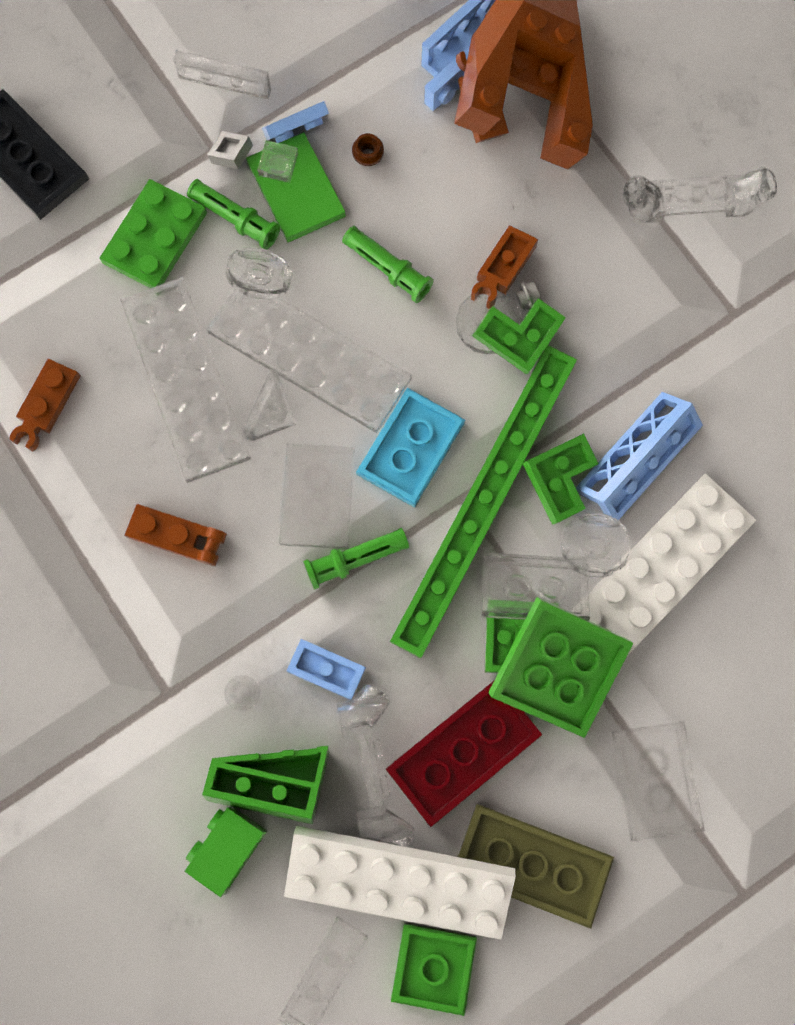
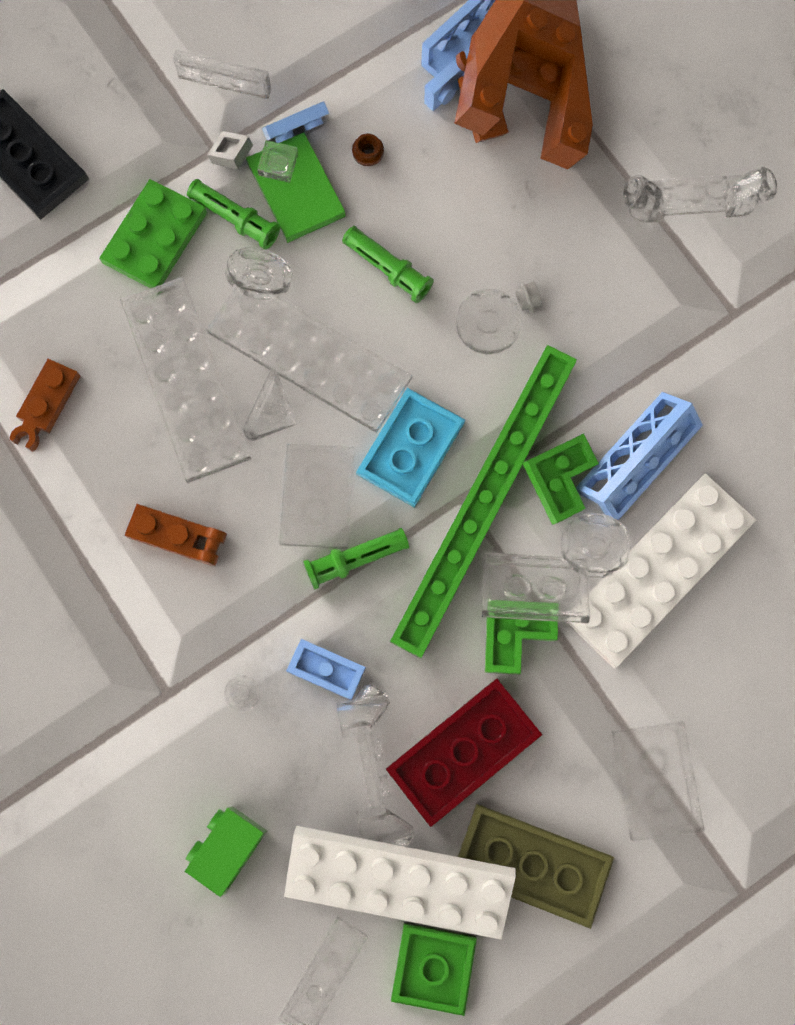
(271, 783): bright green wedge -> none
(504, 264): dark orange plate -> none
(519, 343): bright green plate -> none
(560, 667): bright green plate -> none

